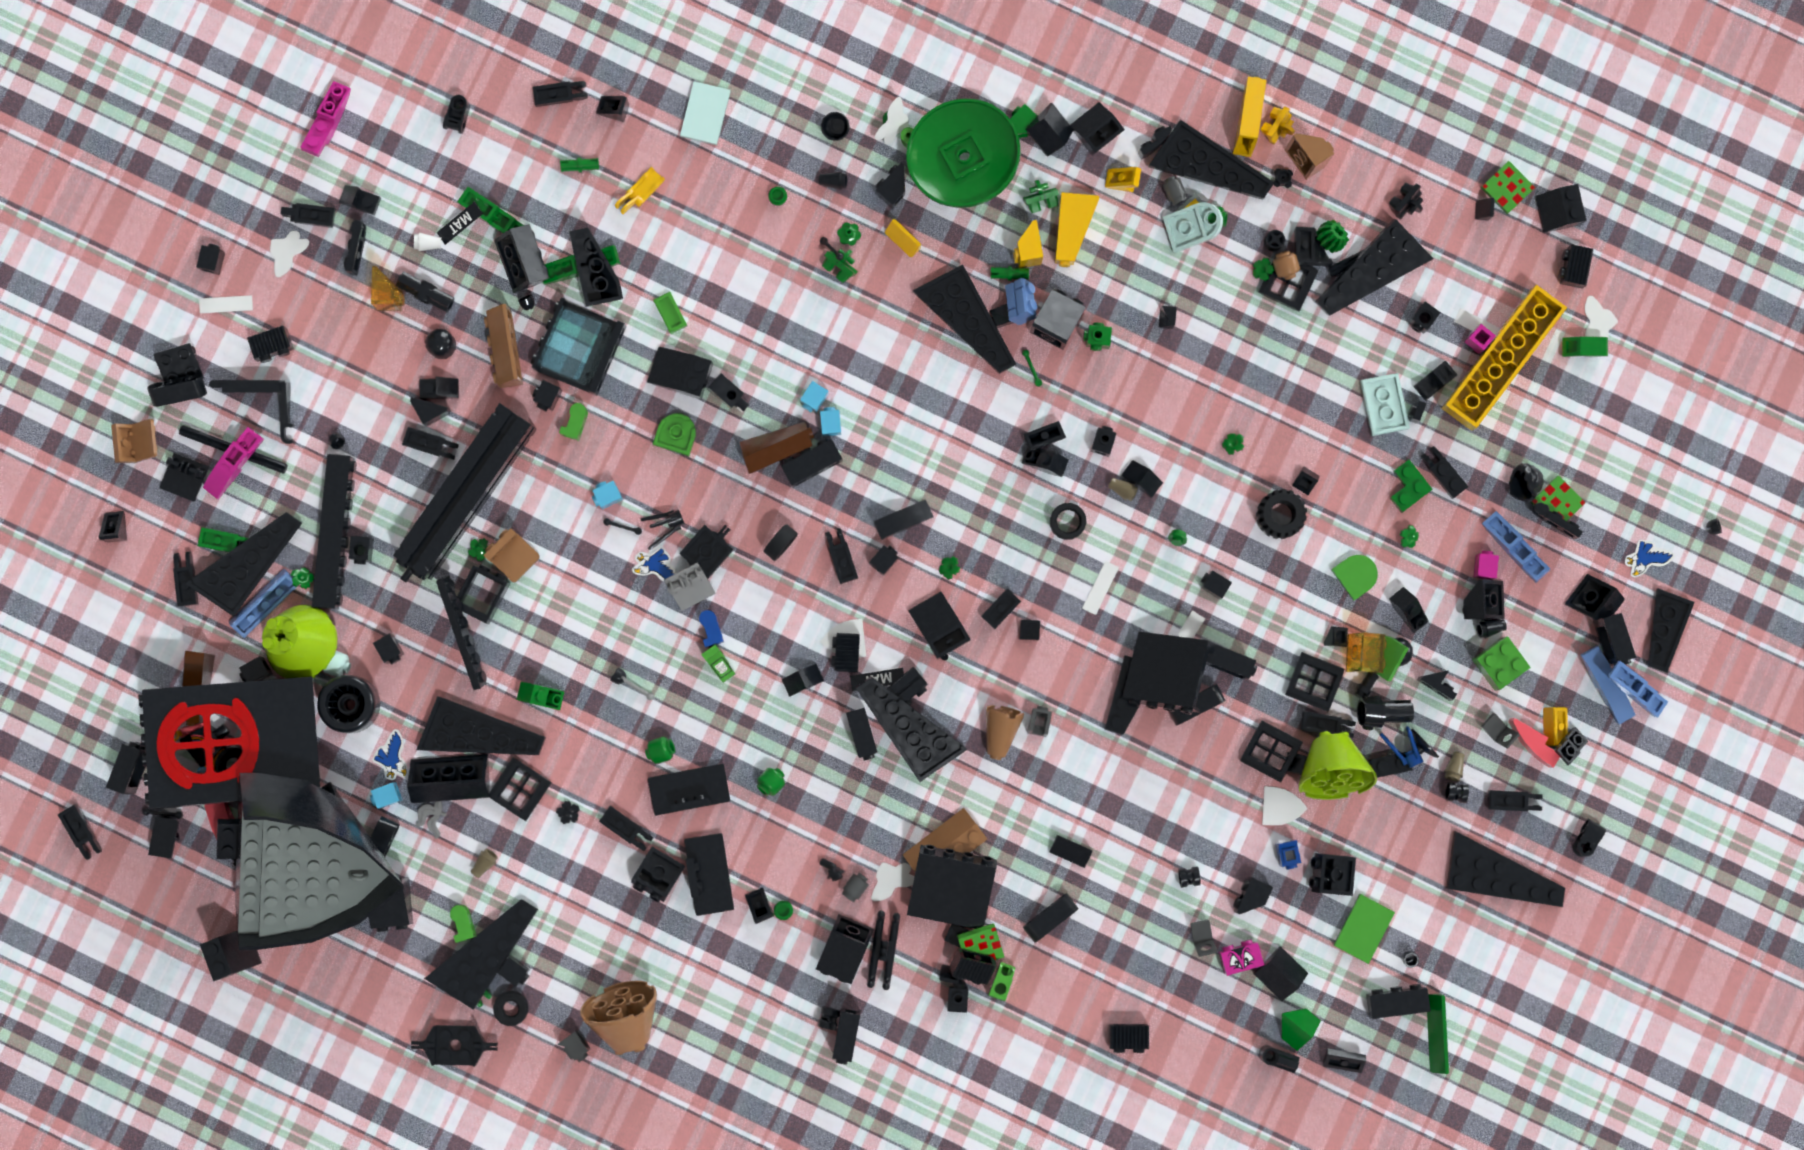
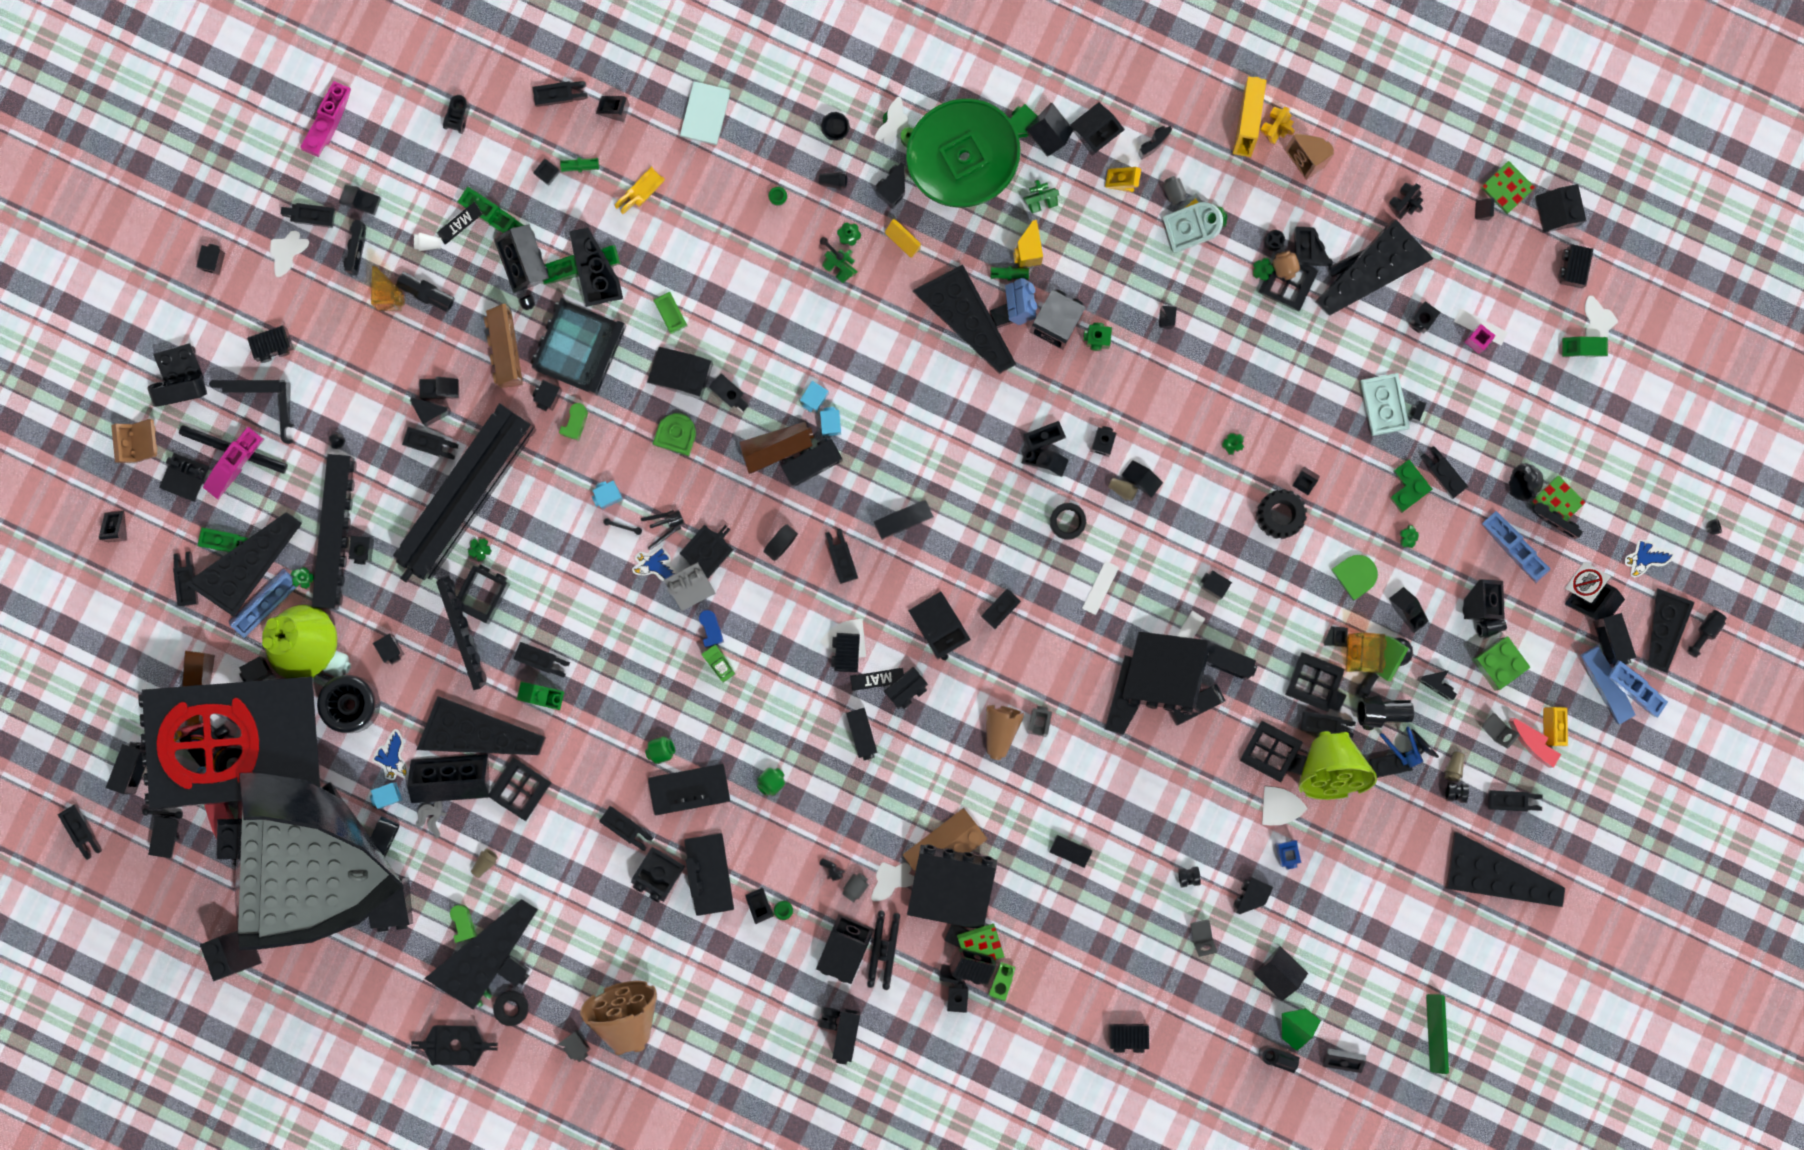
(225, 304): white sticker -> none
(440, 343): black hair -> none
(511, 555): medium nougat bracket -> none
(539, 659): none -> black hinge
(546, 172): none -> black plate
(568, 812): black plant -> none
(620, 677): hinge -> none
(802, 680): black slope -> none
(884, 559): black brick -> none
(915, 737): black wing -> none
(949, 567): green plant -> none
(1029, 630): black slope -> none
(1038, 382): green hinge -> none
(1050, 918): black beam -> none
(1073, 222): yellow slope -> none
(1177, 537): green plate -> none
(1202, 160): black wing -> none
(1241, 957): dark pink brick -> none
(1287, 174): black plate -> none
(1332, 236): green gear -> none
(1332, 874): black plate -> none
(1337, 701): none -> black slope
(1364, 928): bright green tile -> none
(1398, 1001): black brick -> none
(1410, 962): black hinge -> none
(1435, 380): black slope -> none
(1486, 565): dark pink brick -> none
(1504, 357): yellow brick -> none
(1571, 745): black slope -> none
(1587, 582): none -> sticker
(1591, 835): black piece -> none
(1709, 630): none -> black piece

